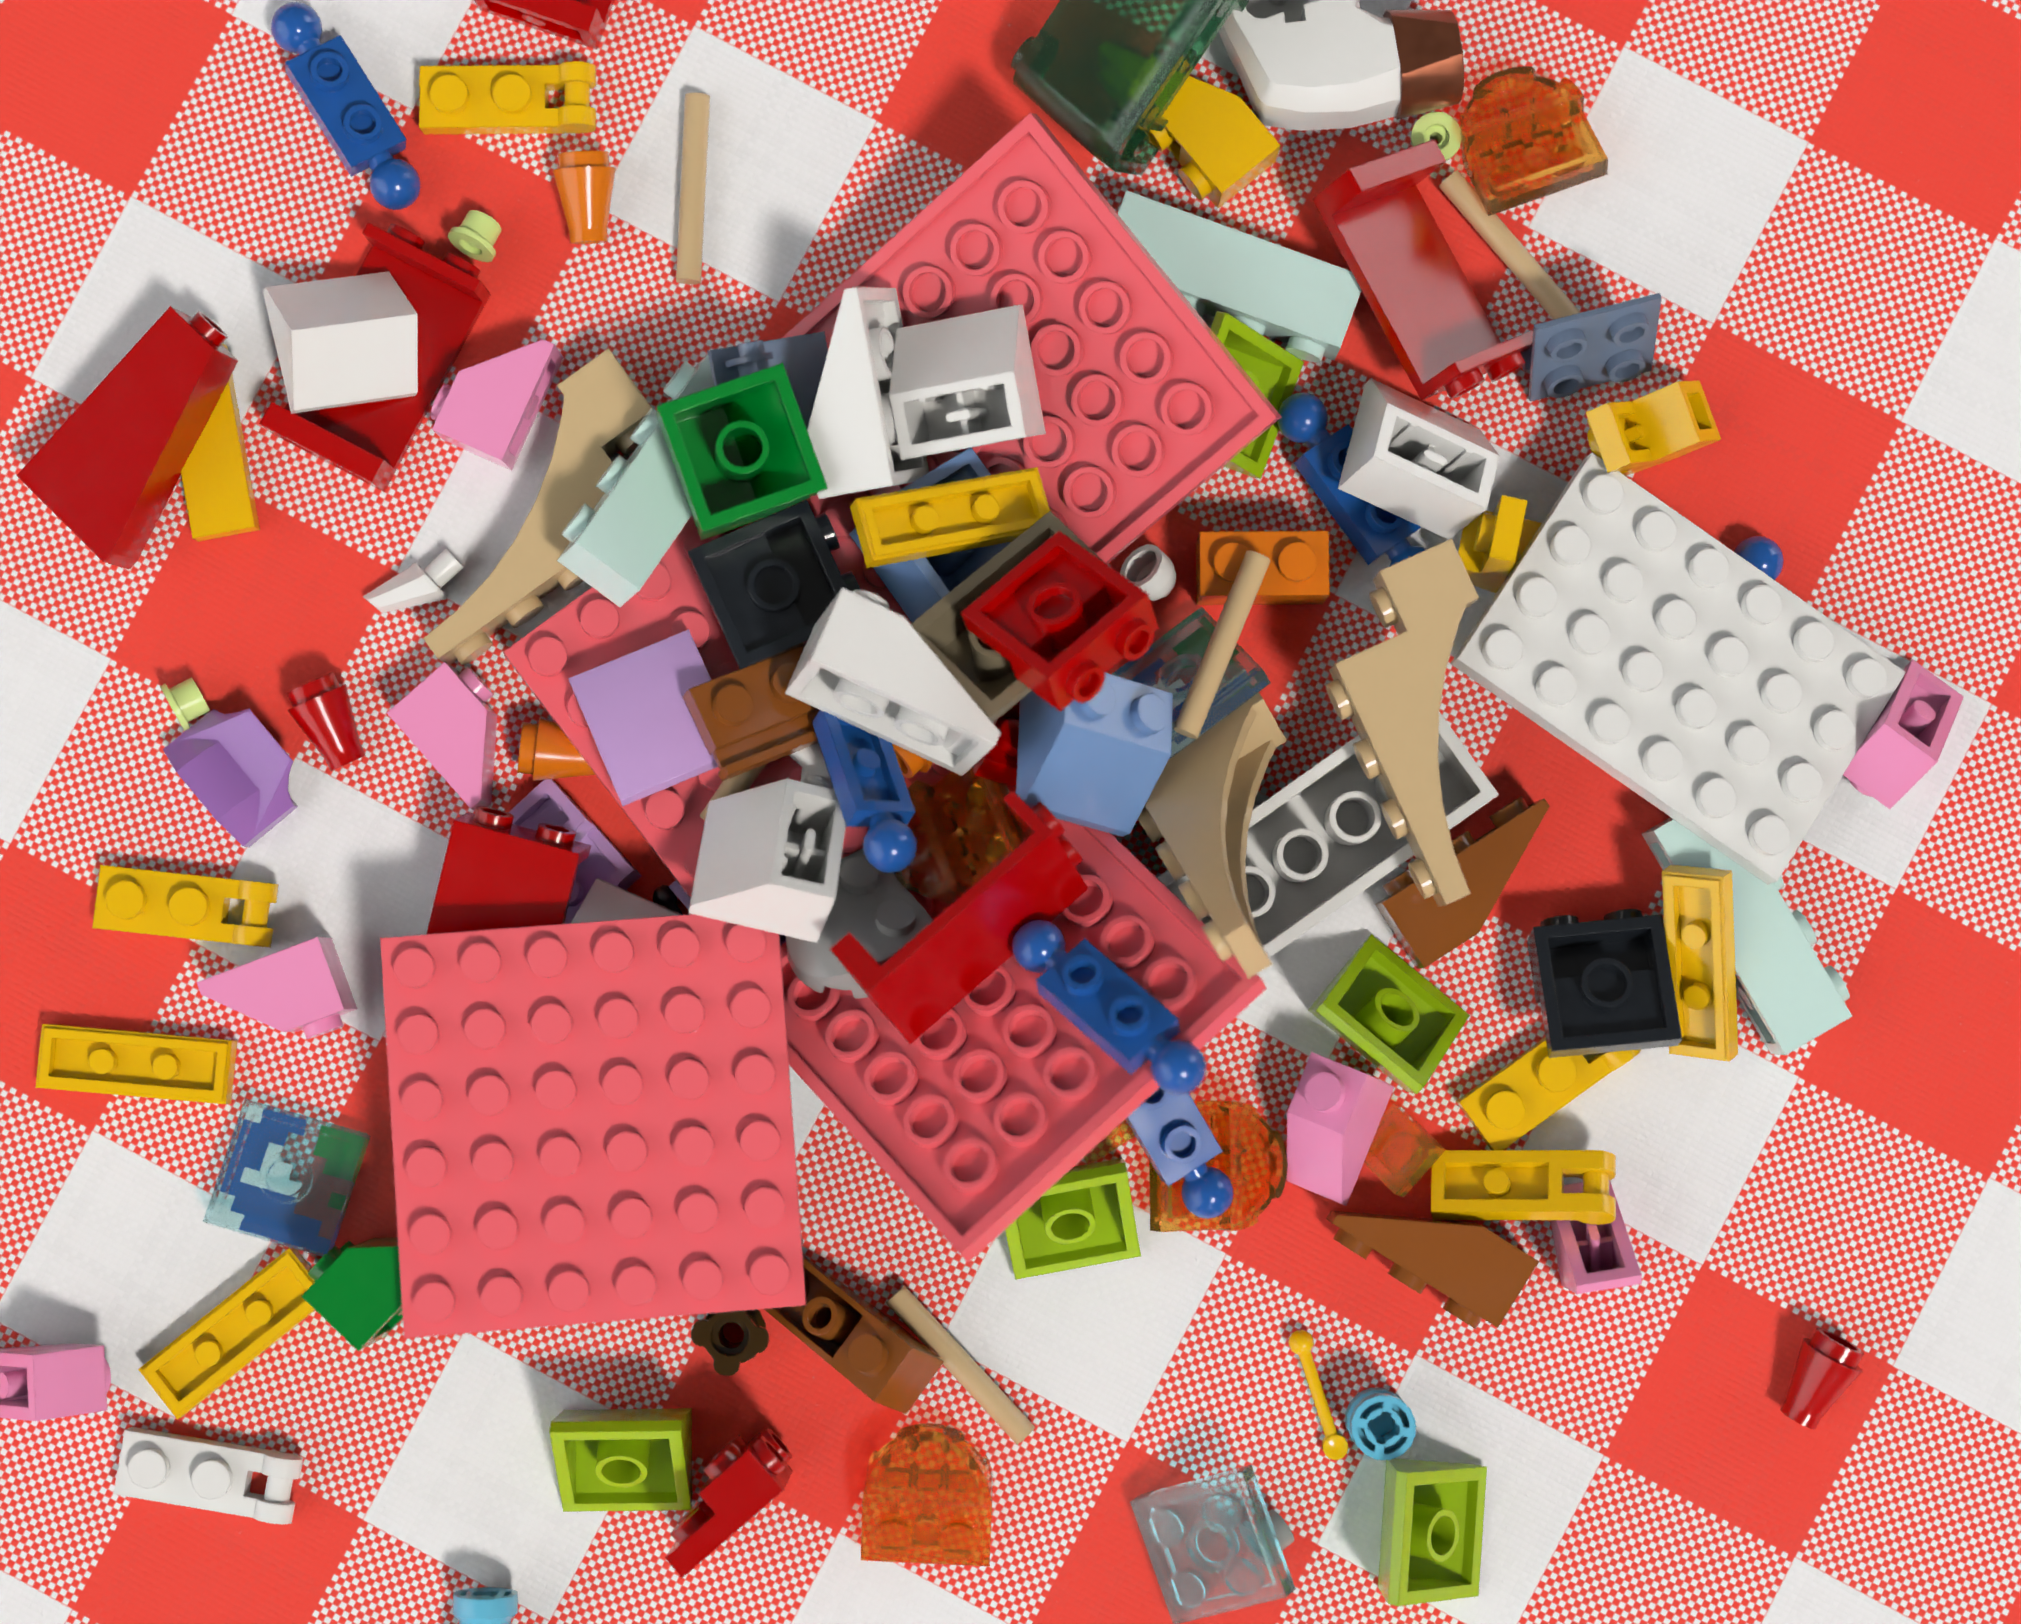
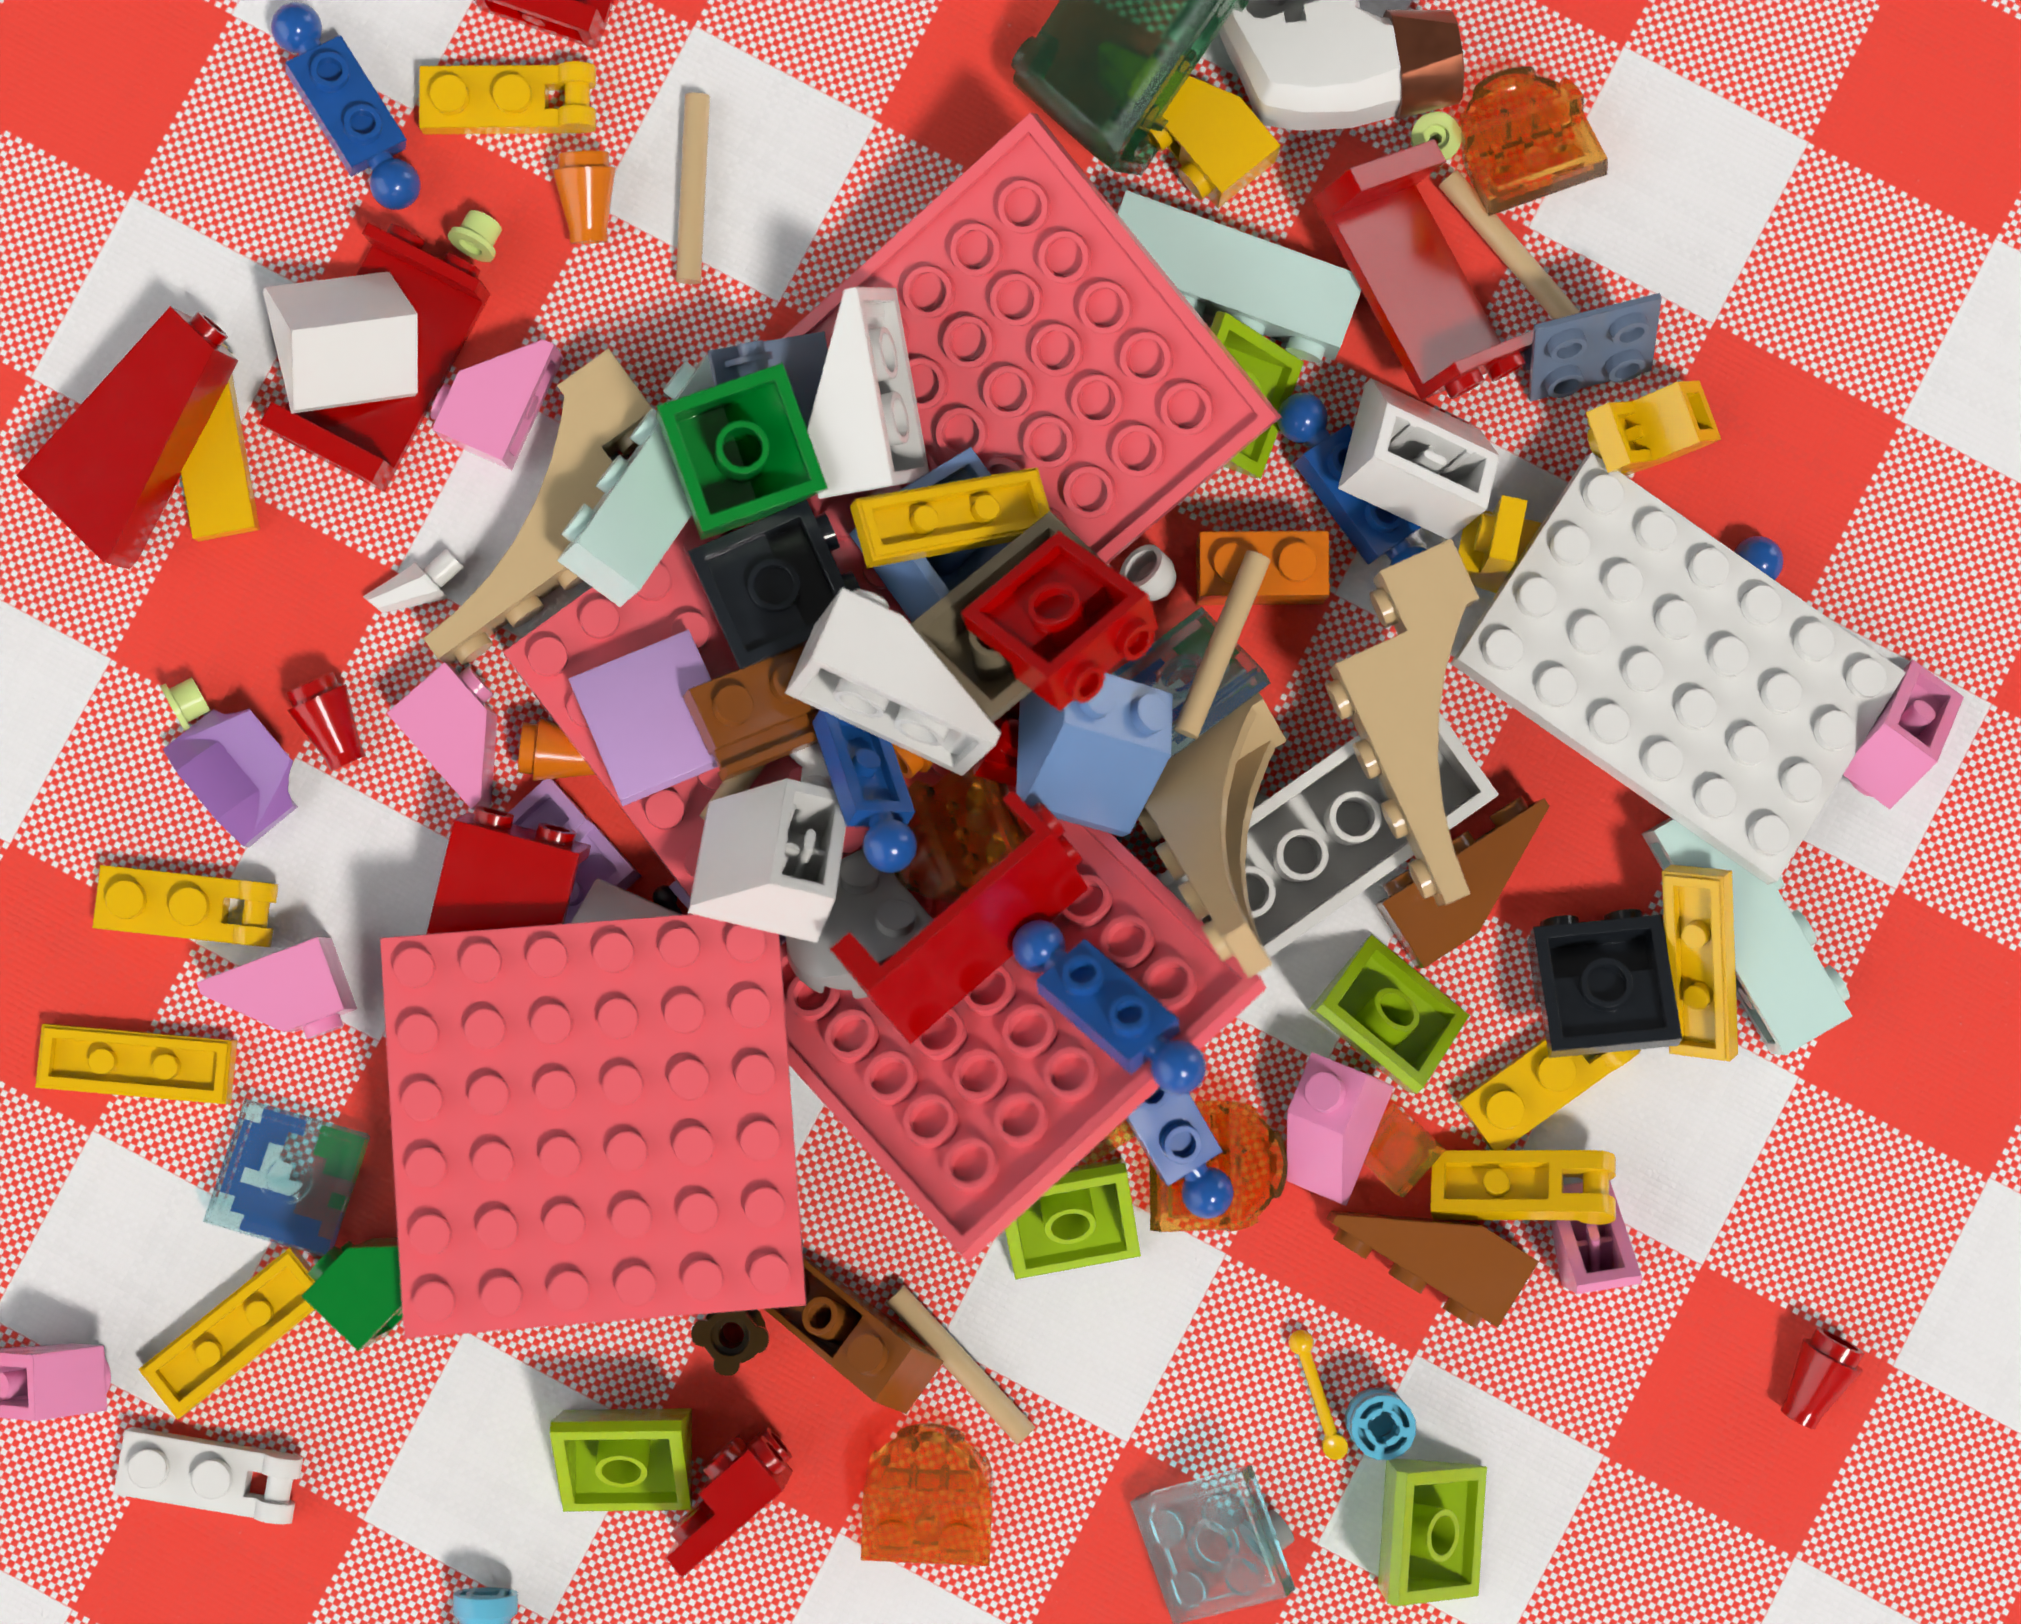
(964, 383): white slope -> none

